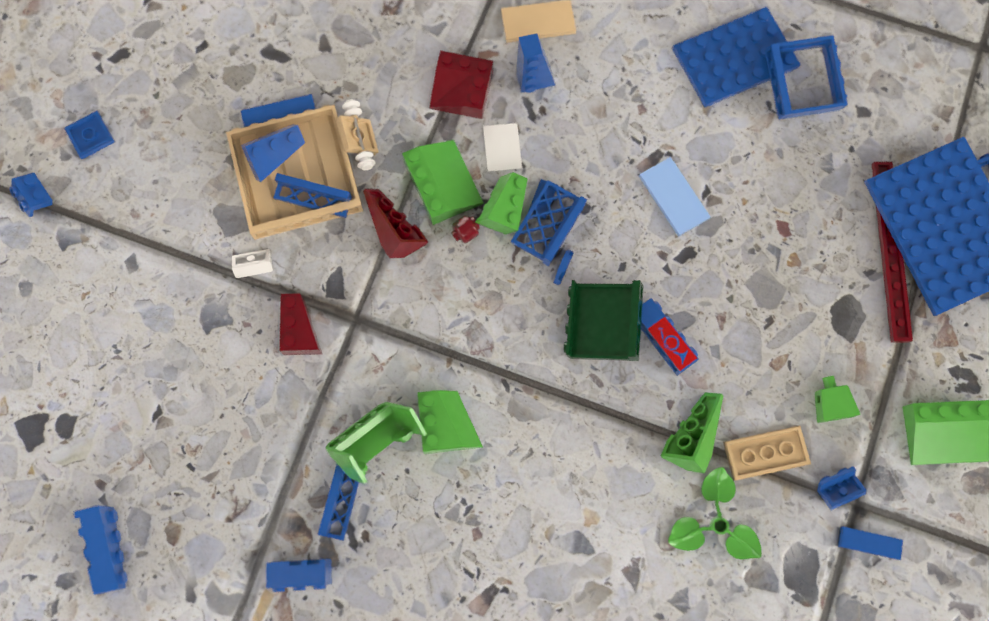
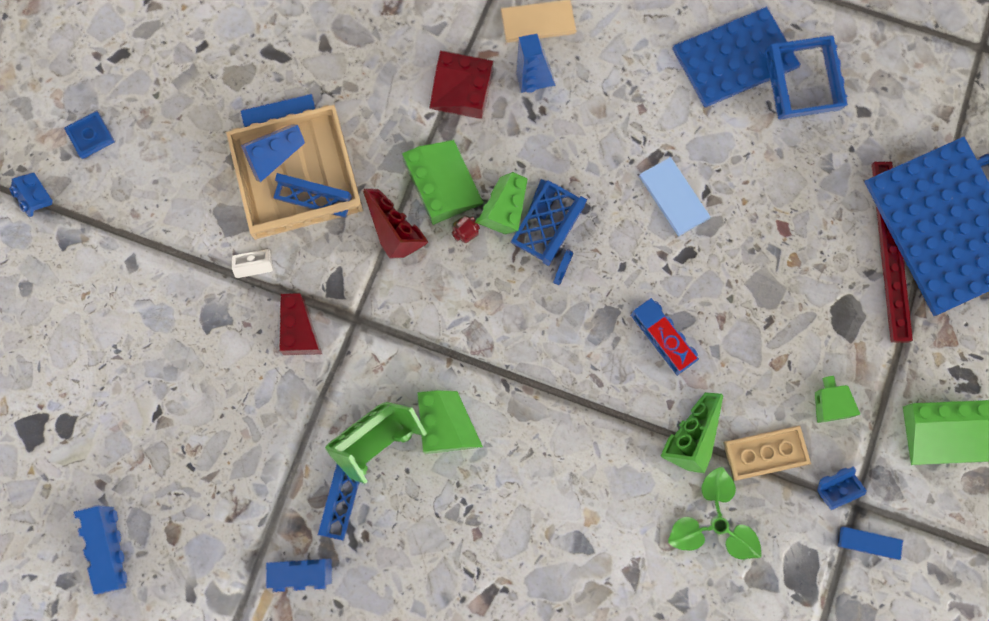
(357, 135): tan plate -> none
(502, 147): white sticker -> none
(604, 321): dark green panel -> none

